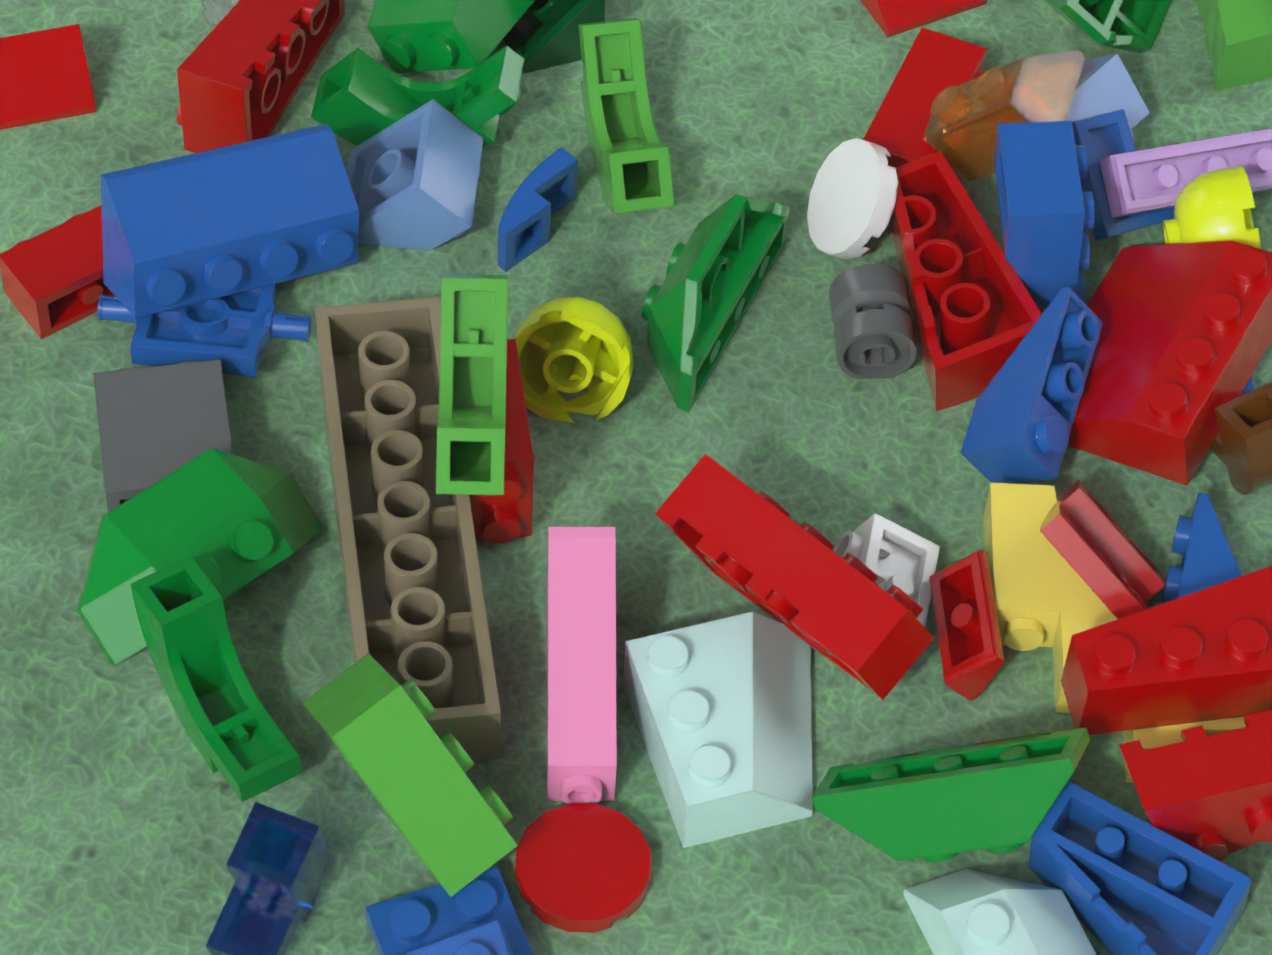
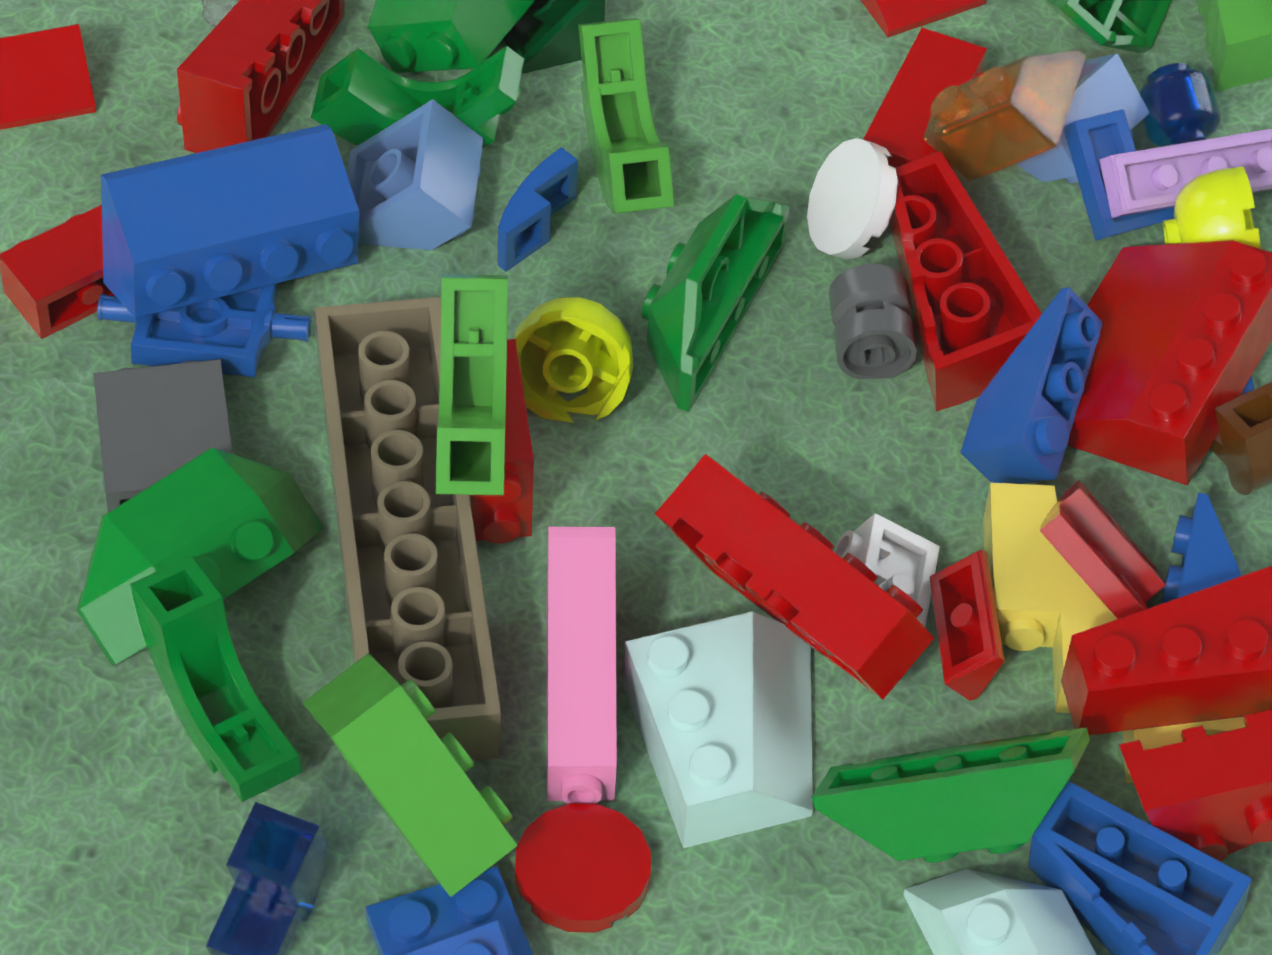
(1044, 205): blue slope -> none
(1179, 105): none -> clear blue head

